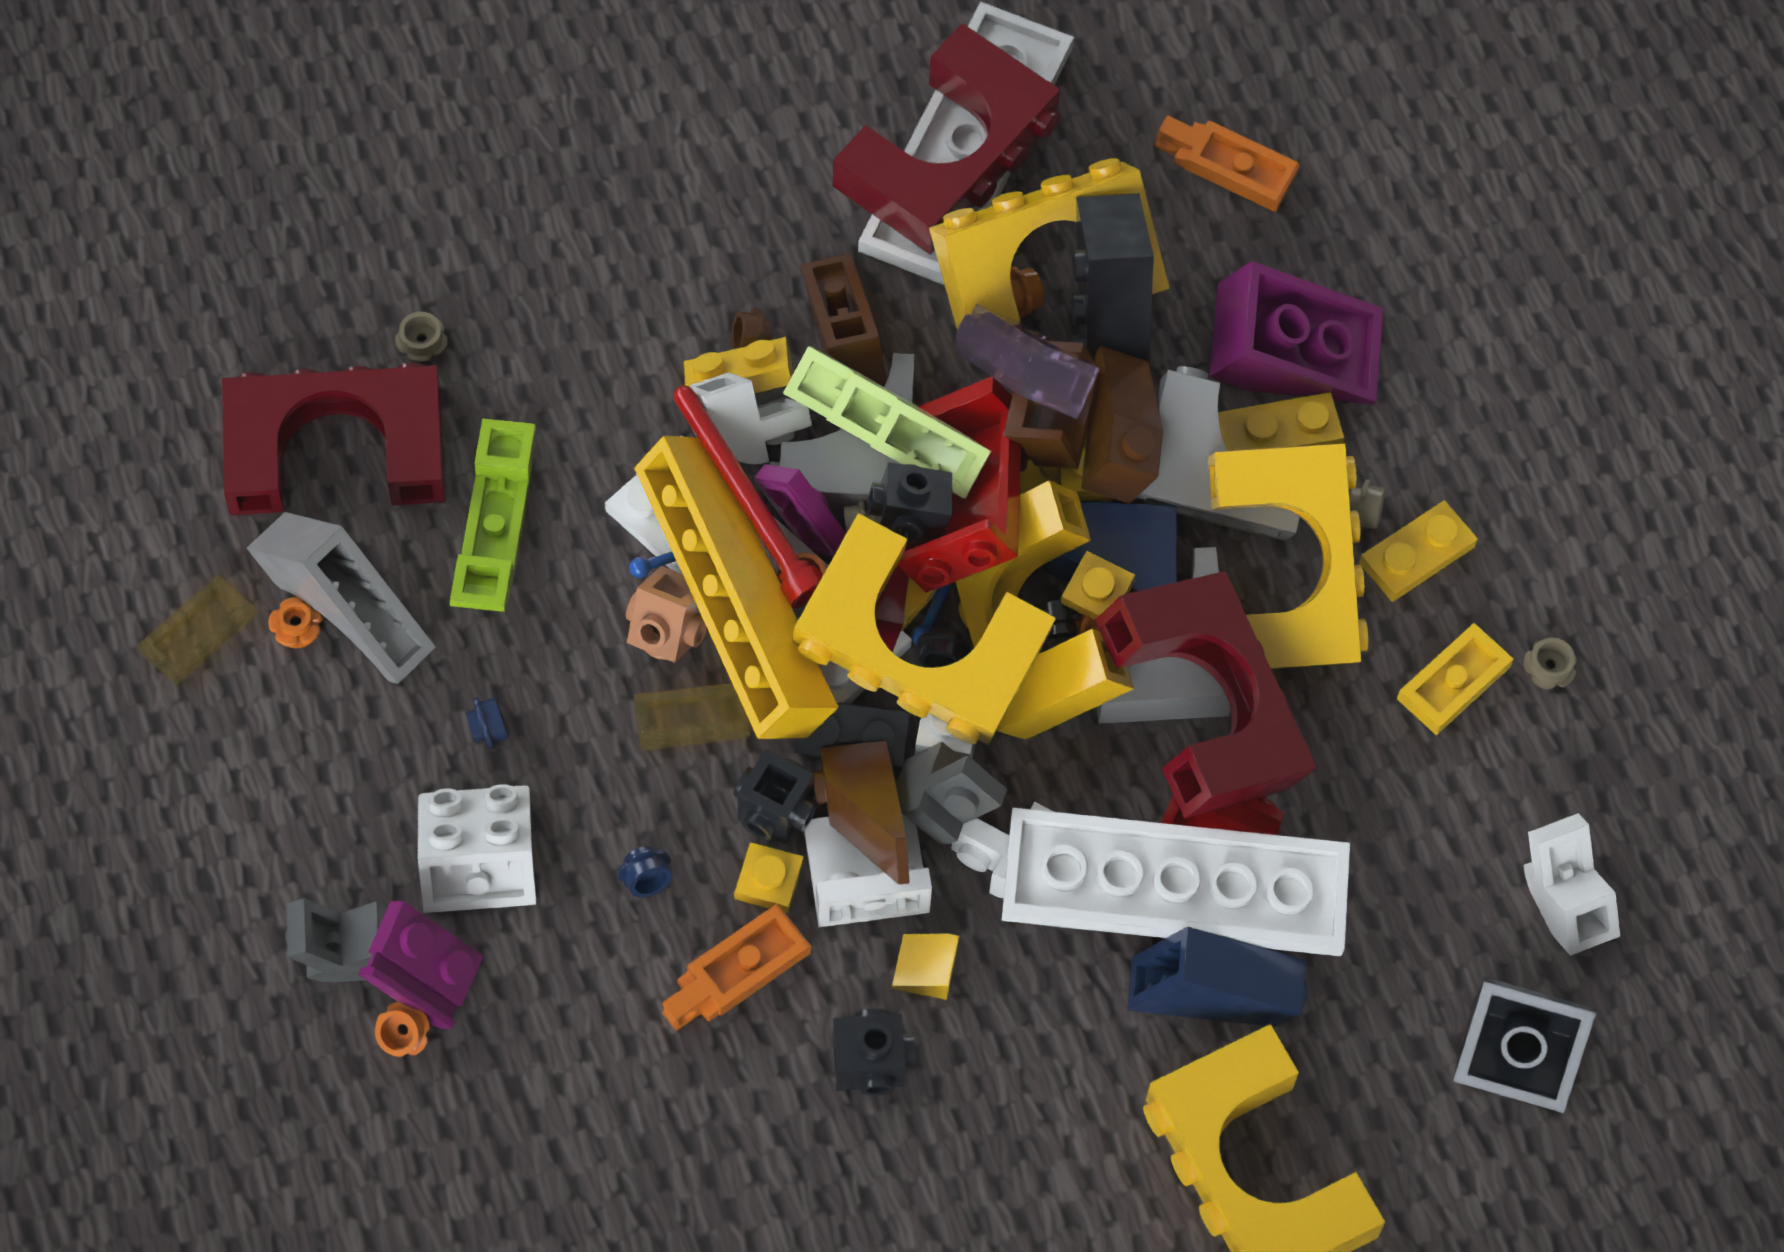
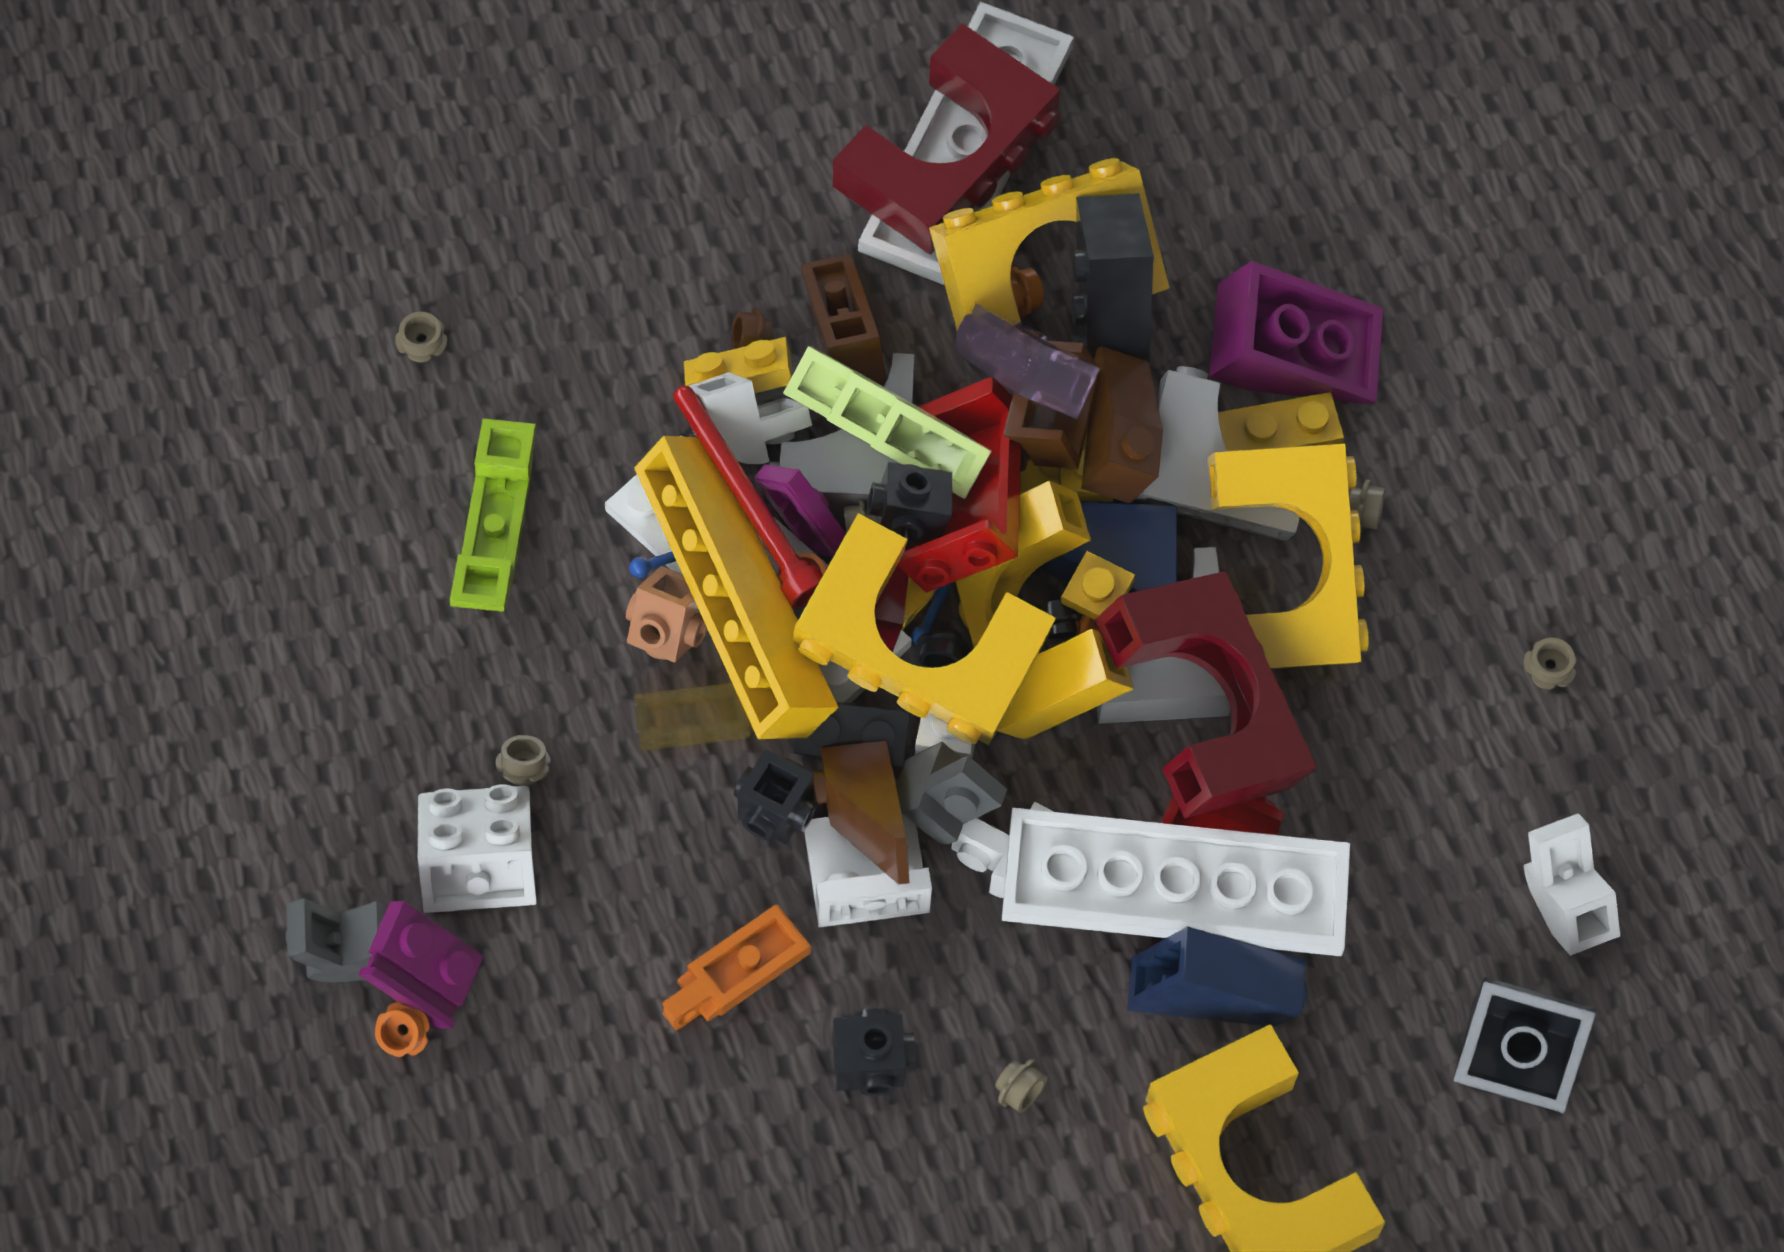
(197, 630): clear yellow tile -> none
(269, 409): dark red arch -> none
(291, 635): orange plate -> none
(337, 580): light grey arch -> none
(487, 722): dark blue plate -> none
(523, 760): none -> dark tan plate
(645, 871): dark blue plate -> none
(768, 877): yellow plate -> none
(926, 964): yellow slope -> none
(1020, 1085): none -> dark tan plate
(1229, 160): orange hinge -> none
(1418, 551): yellow plate -> none
(1455, 679): yellow plate -> none

